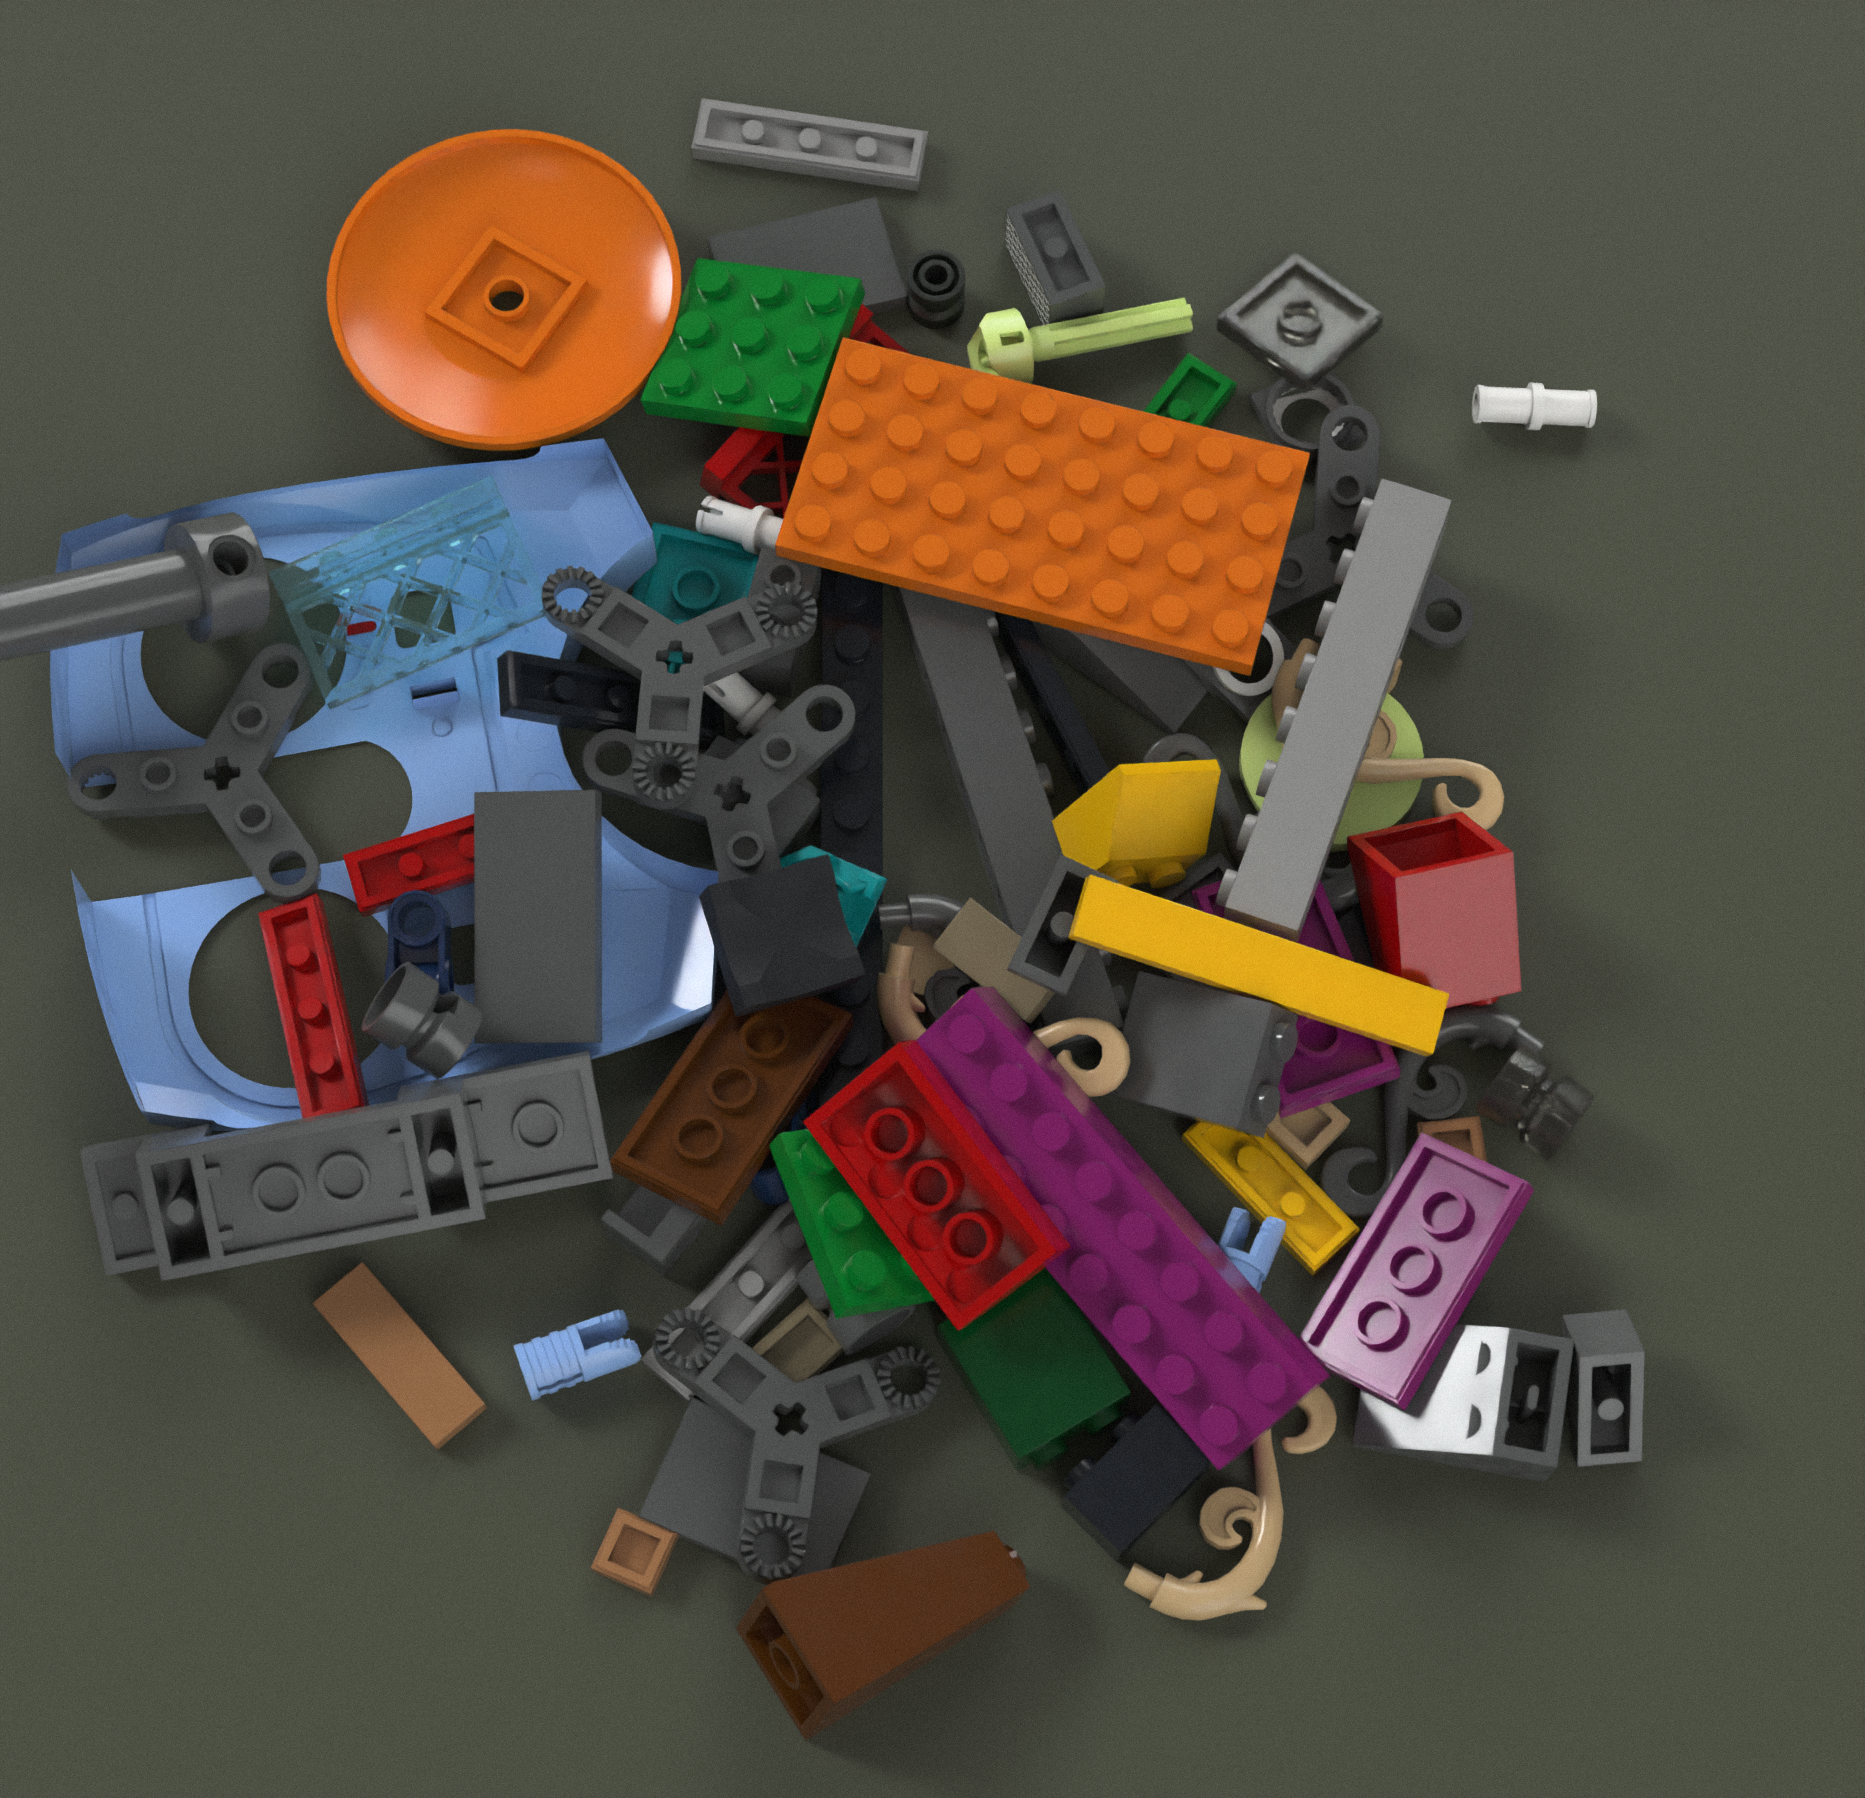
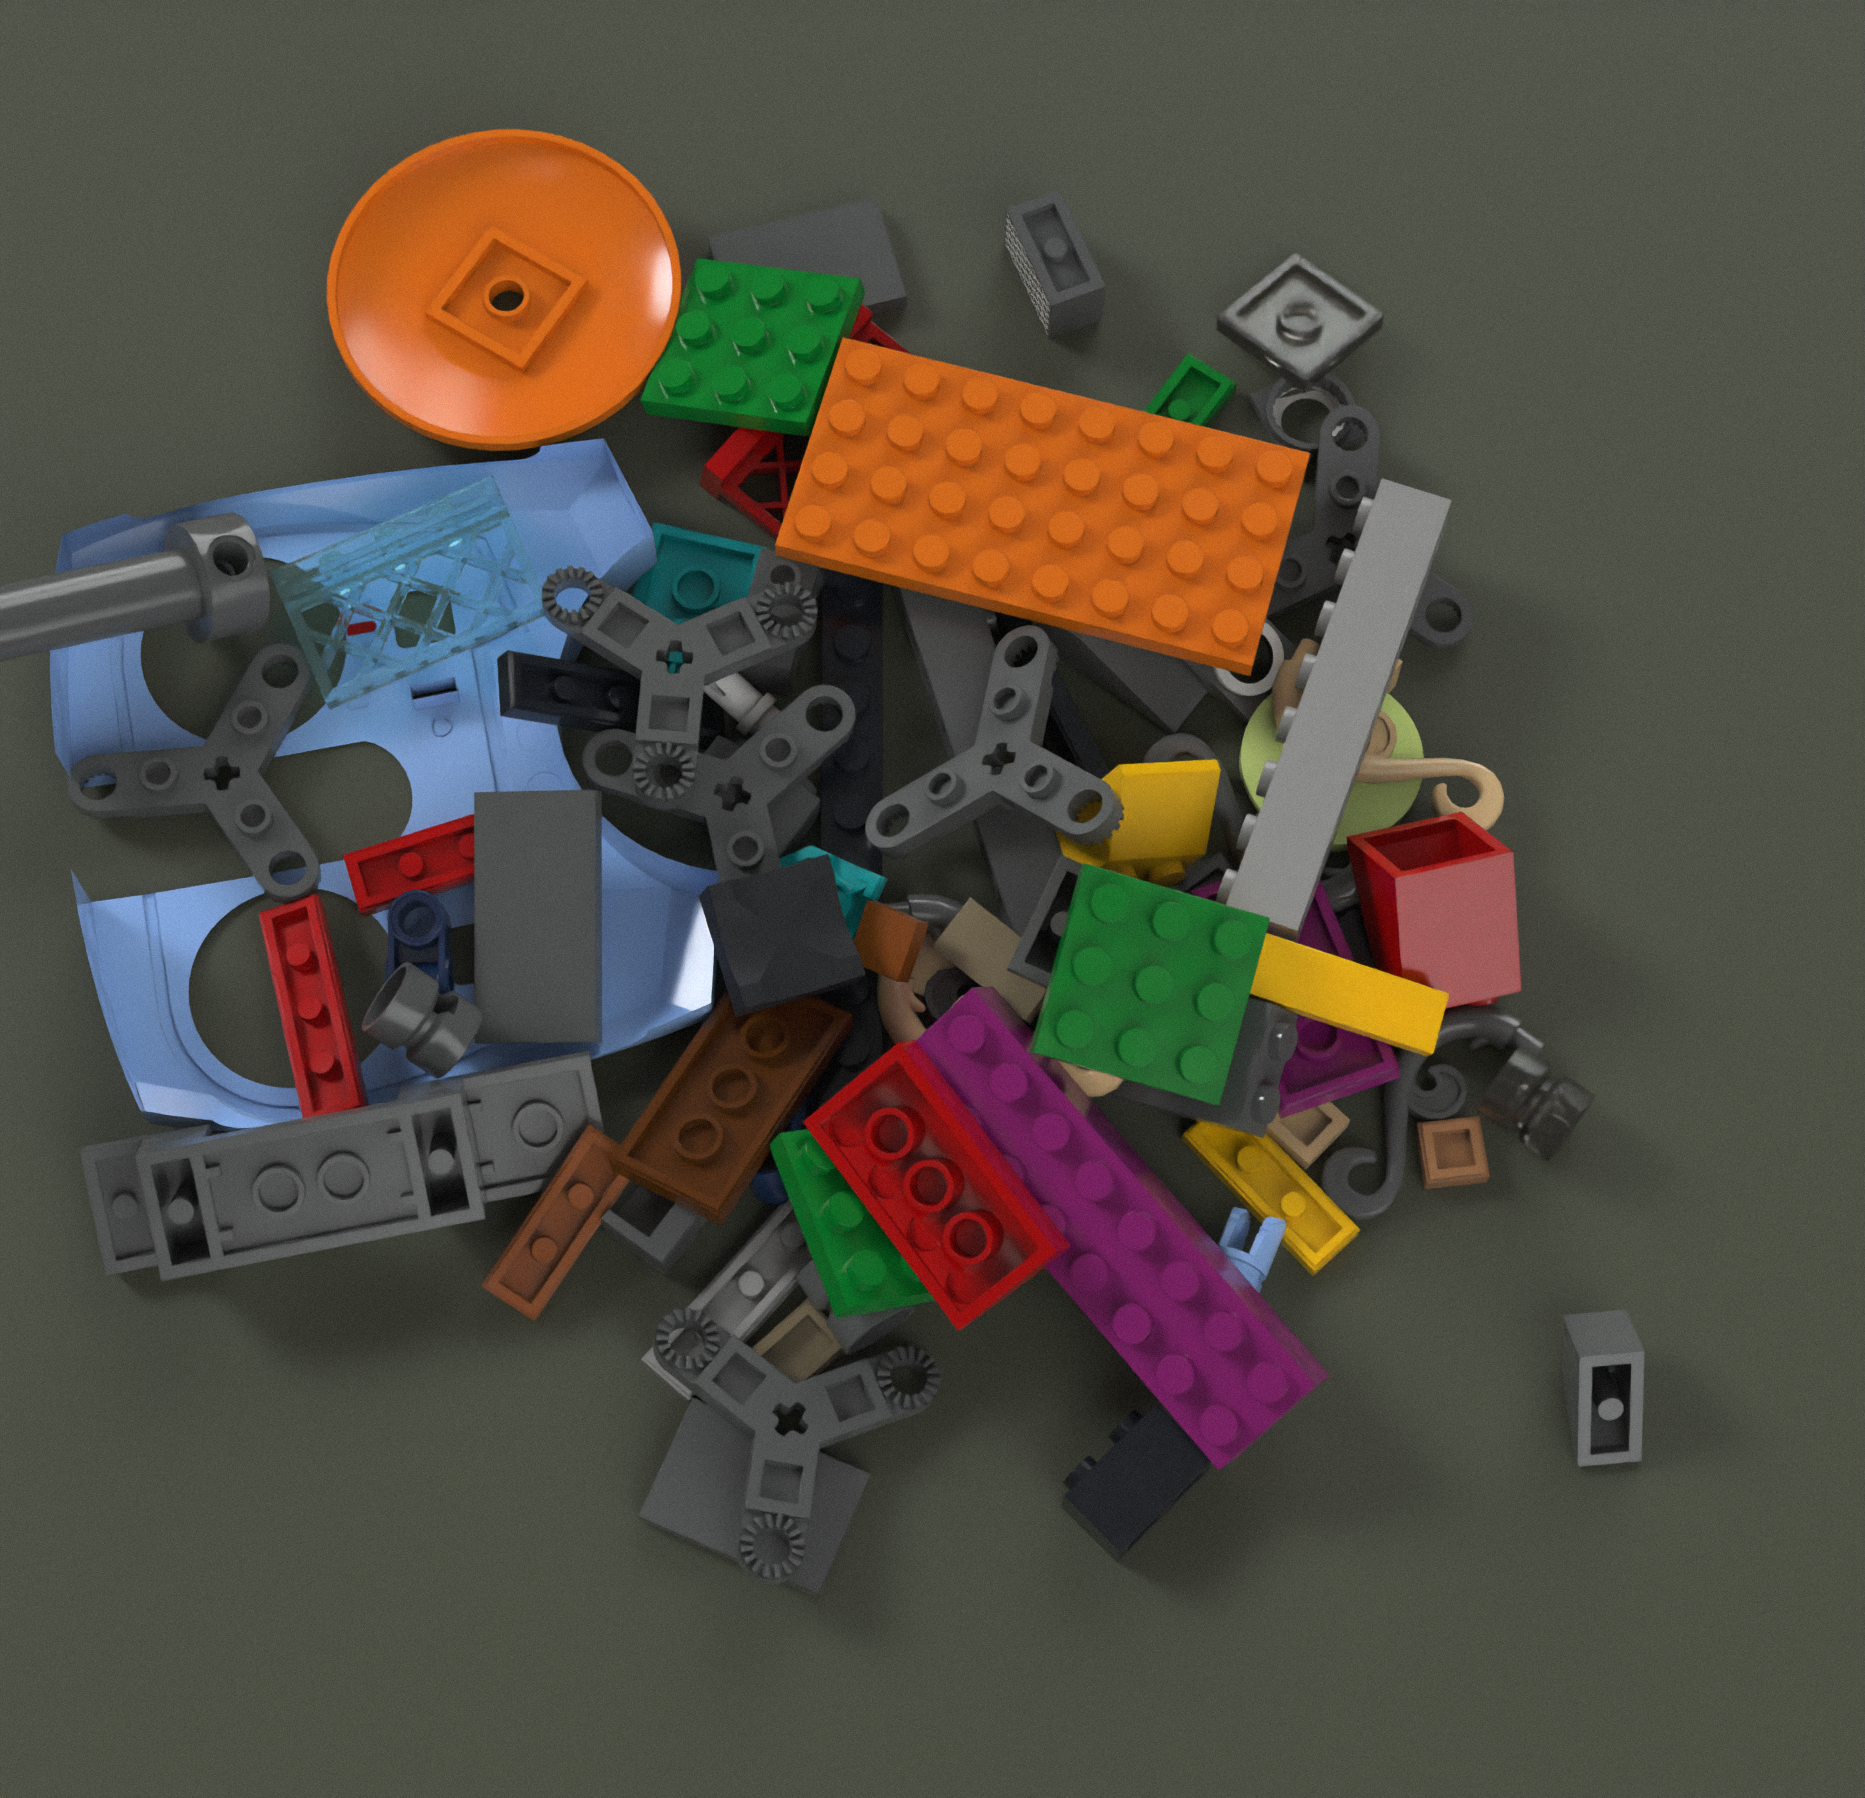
(399, 1355): medium nougat tile -> none
(557, 1226): none -> dark orange tile
(576, 1354): light blue hinge -> none
(634, 1552): medium nougat tile -> none
(739, 524): white pin -> none
(809, 144): light grey tile -> none
(865, 1625): reddish brown slope -> none
(889, 940): none -> dark orange tile
(936, 303): pearl dark grey wheel -> none
(1009, 348): yellowish green piece -> none
(1034, 784): none -> dark grey piece
(1036, 1372): dark green brick -> none
(1149, 984): none -> green plate
(1235, 1591): tan plant -> none
(1414, 1269): tile -> none
(1483, 1406): dark grey slope -> none
(1534, 406): white pin -> none

